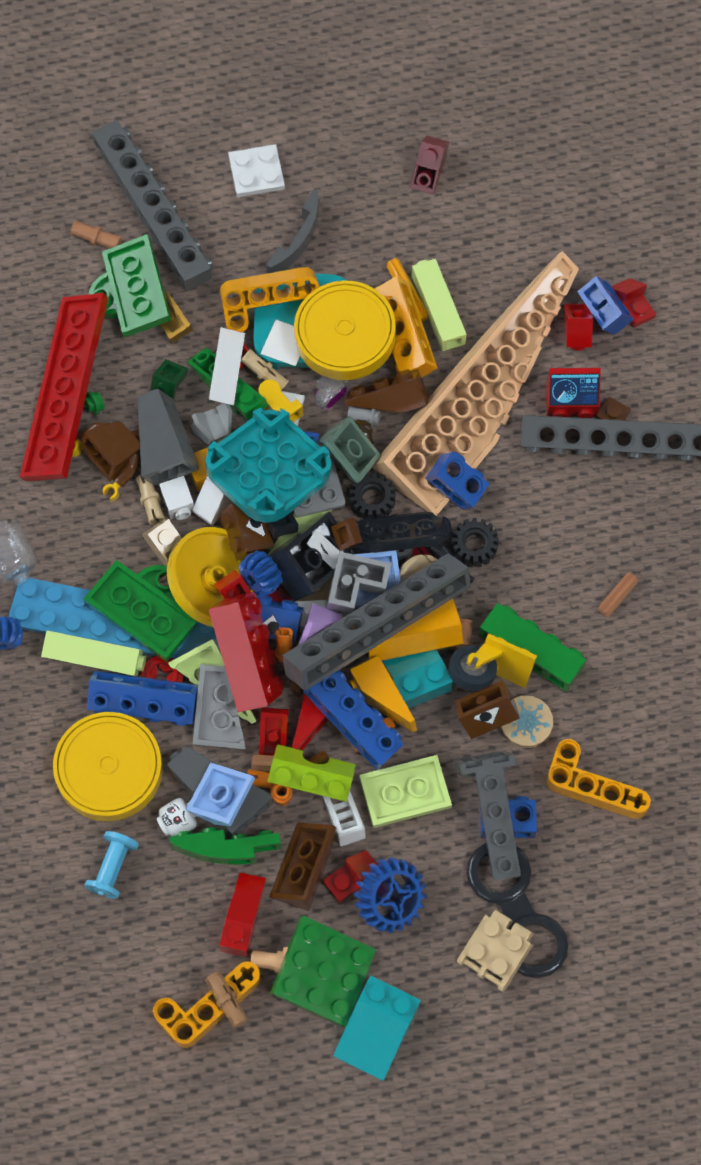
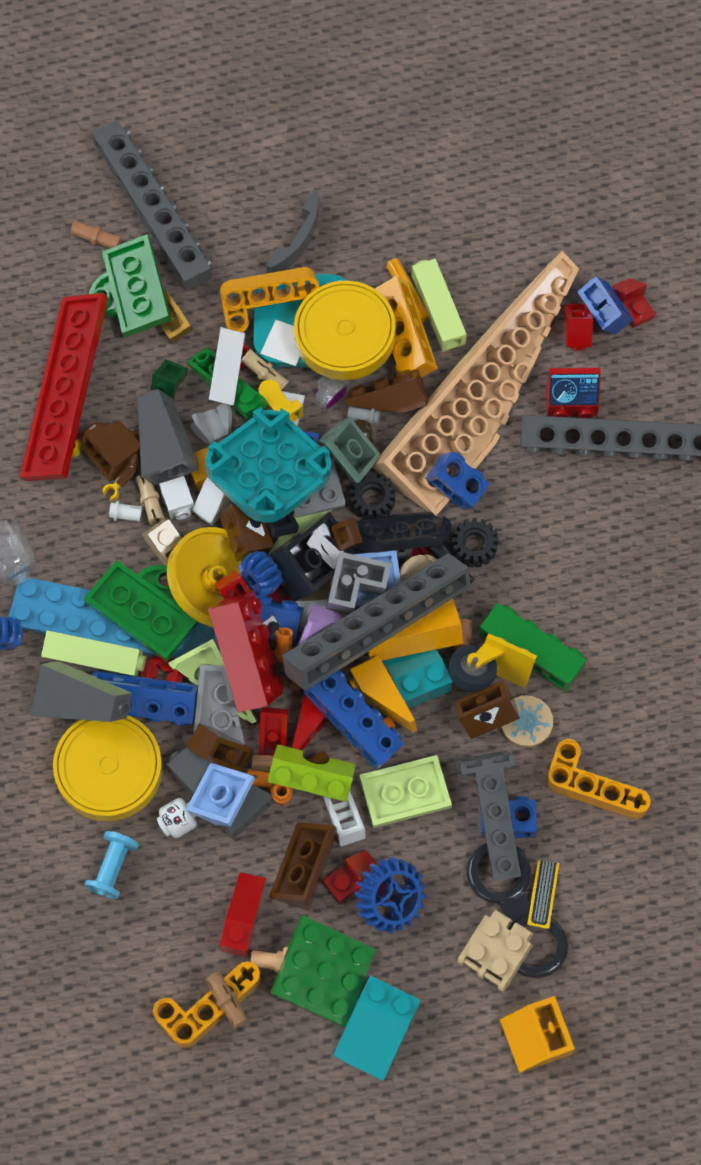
(77, 695): none -> dark grey slope
(94, 403): green plate -> none
(125, 512): none -> white pin
(213, 847): green slope -> none
(219, 748): none -> reddish brown slope
(256, 170): white plate -> none
(429, 164): dark red slope -> none
(537, 1034): none -> light orange slope
(543, 894): none -> sticker
(613, 410): reddish brown plate -> none
(618, 594): nougat axle -> none

